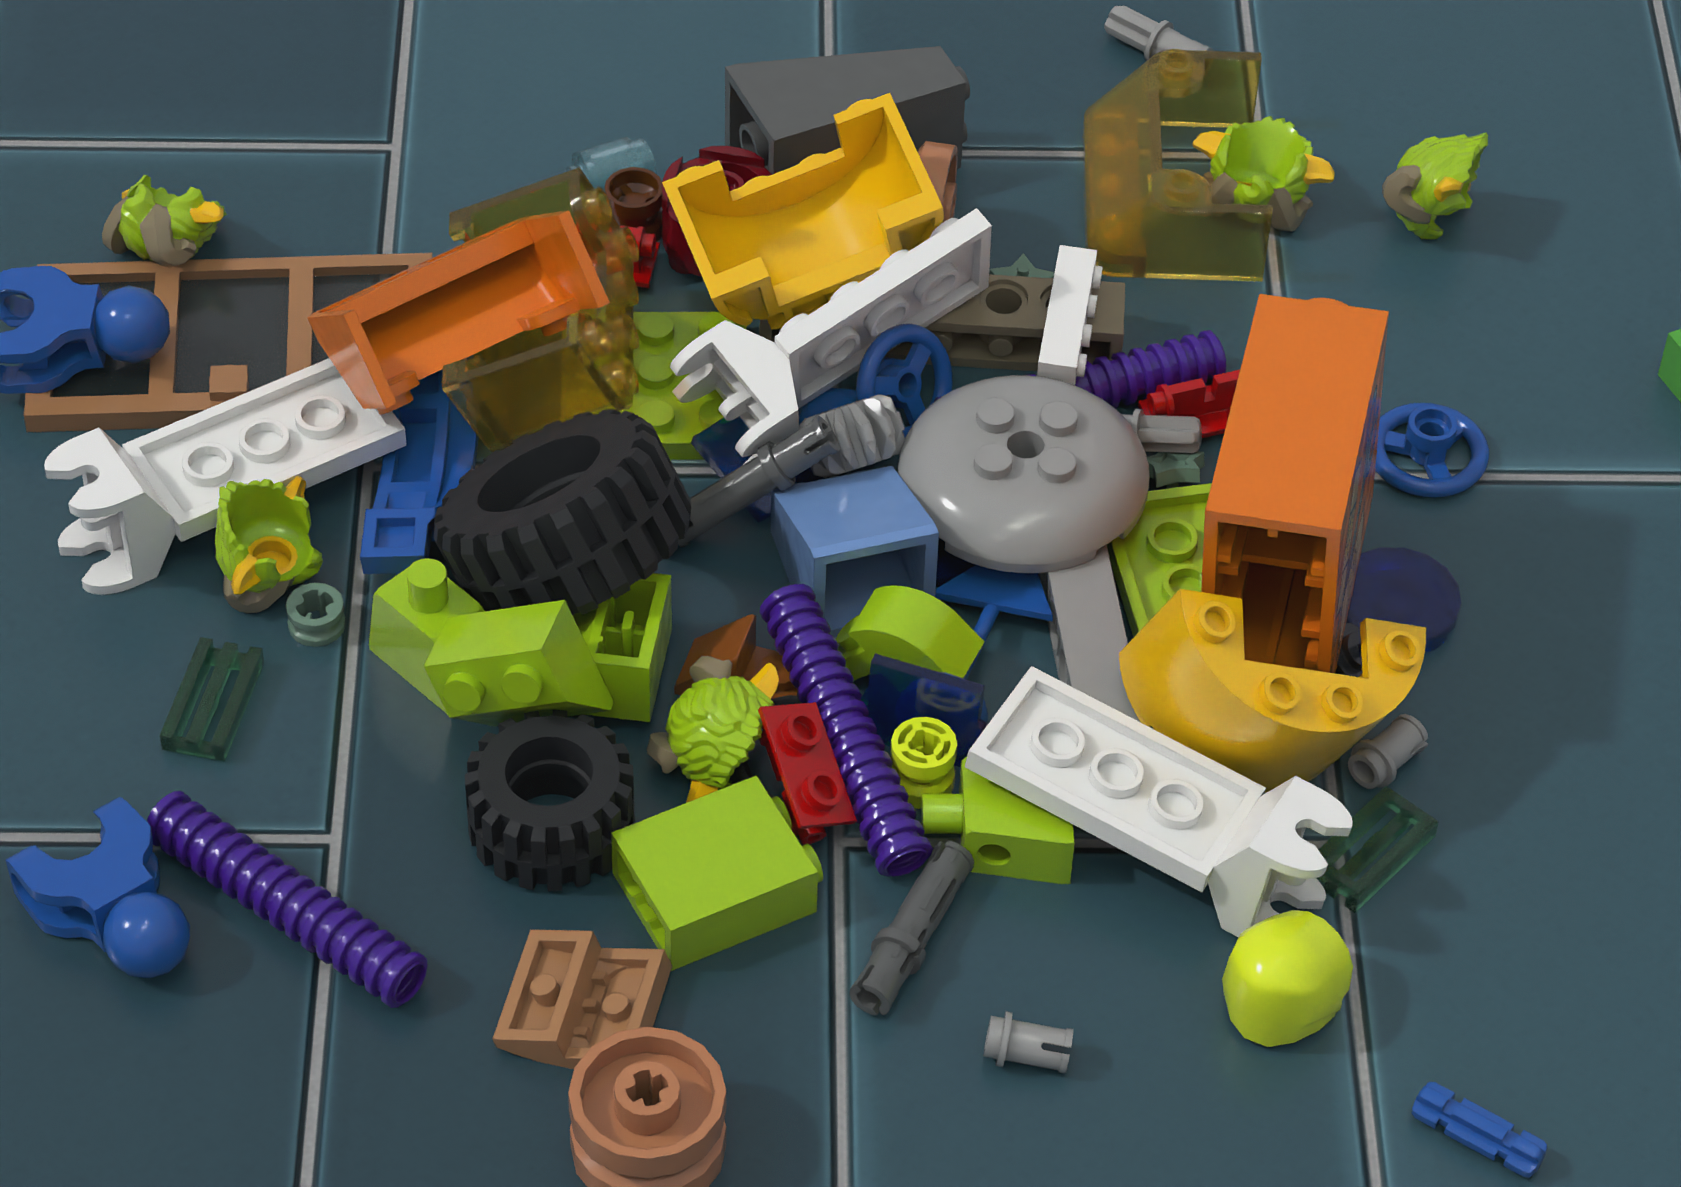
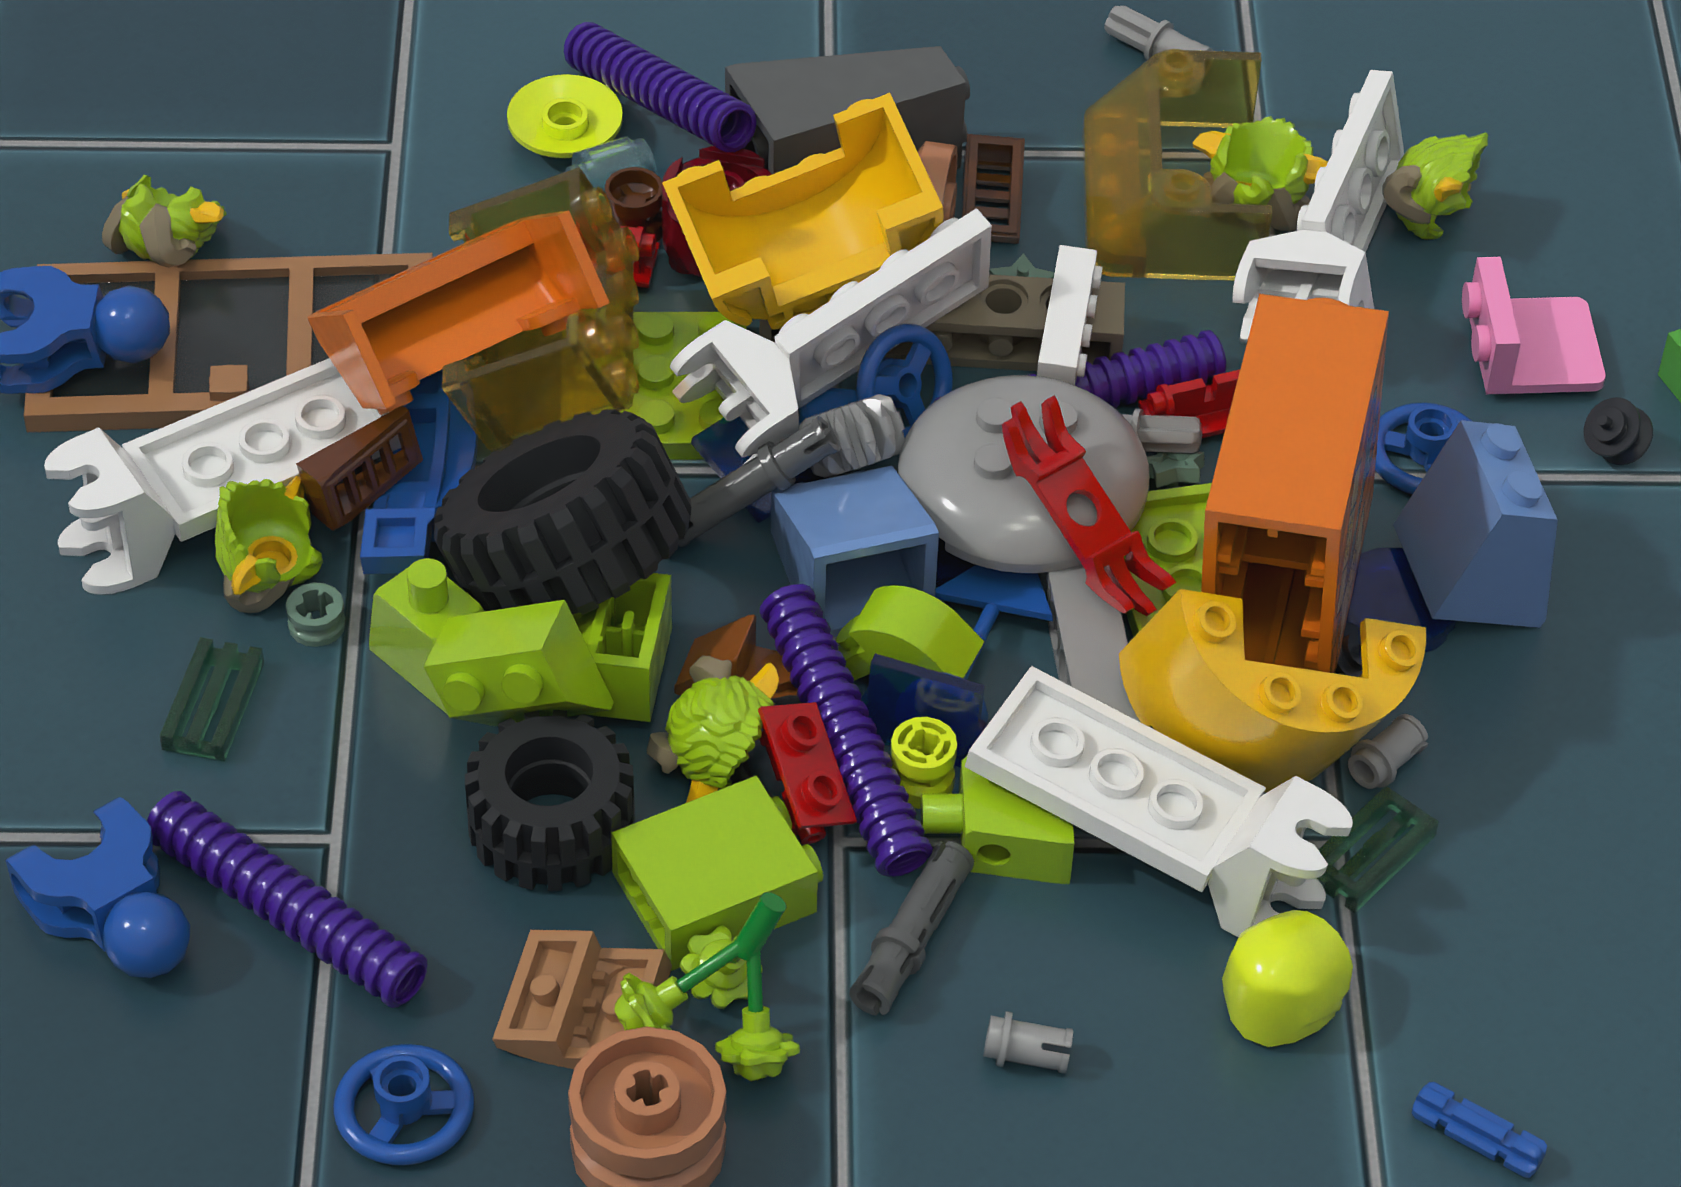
(337, 462): none -> reddish brown slope
(400, 1072): none -> blue piece
(564, 115): none -> neon yellow dish
(660, 87): none -> dark purple piece
(726, 972): none -> lime plant
(995, 154): none -> reddish brown slope
(1061, 471): none -> red piece
(1337, 226): none -> white hinge
(1481, 530): none -> medium blue slope
(1529, 341): none -> bright pink bracket
(1618, 431): none -> black wheel

